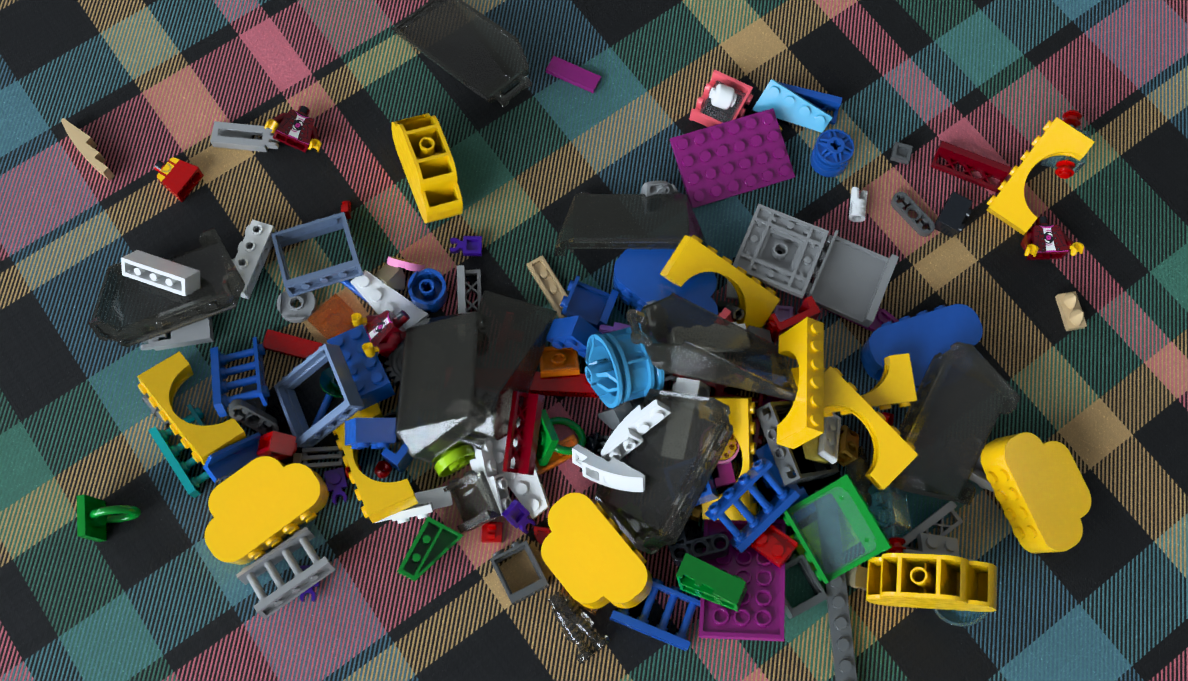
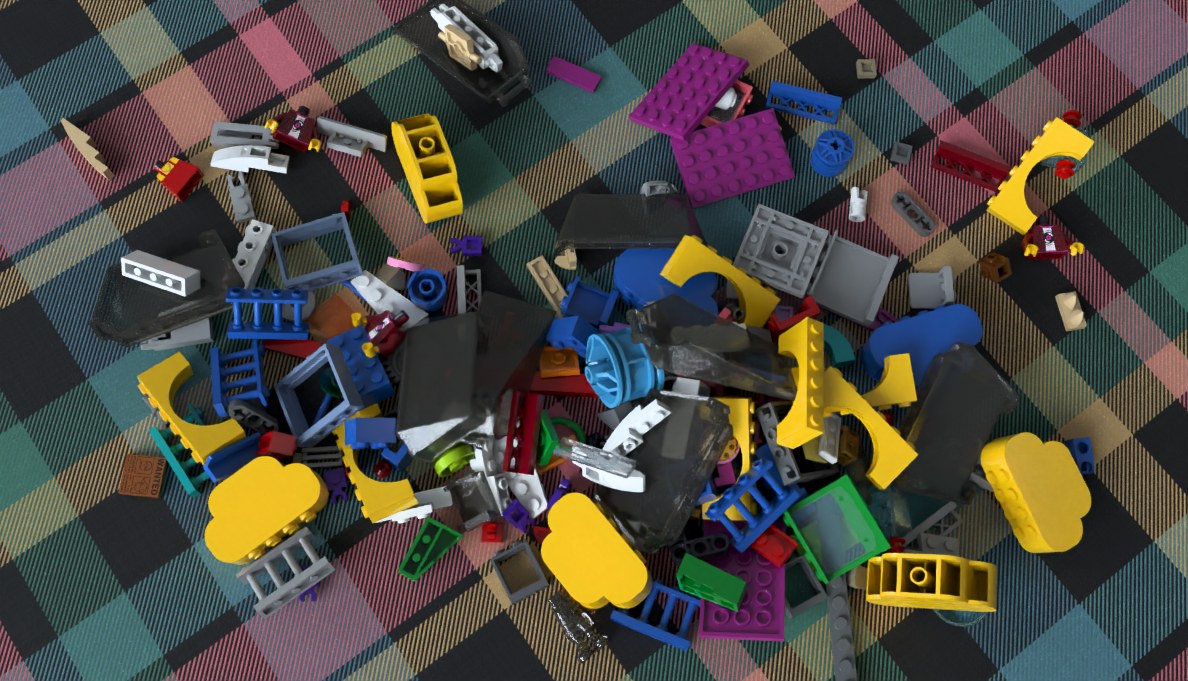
(94, 515): green tile -> none
(143, 476): none -> dark orange tile
(241, 199): none -> light grey hinge
(249, 156): none -> white slope
(267, 330): none -> blue fence
(349, 137): none -> light grey bracket
(460, 46): none -> tan plate
(482, 45): none -> white hinge
(563, 489): none -> dark purple plate
(568, 261): none -> tan tile
(595, 457): none -> clear tile
(688, 91): none -> magenta plate
(791, 107): medium azure wing -> none
(837, 348): none -> teal arch
(866, 68): none -> dark tan plate
(931, 289): none -> light grey bracket
(953, 214): black brick -> none
(995, 267): none -> reddish brown brick
(1082, 454): none -> blue leg

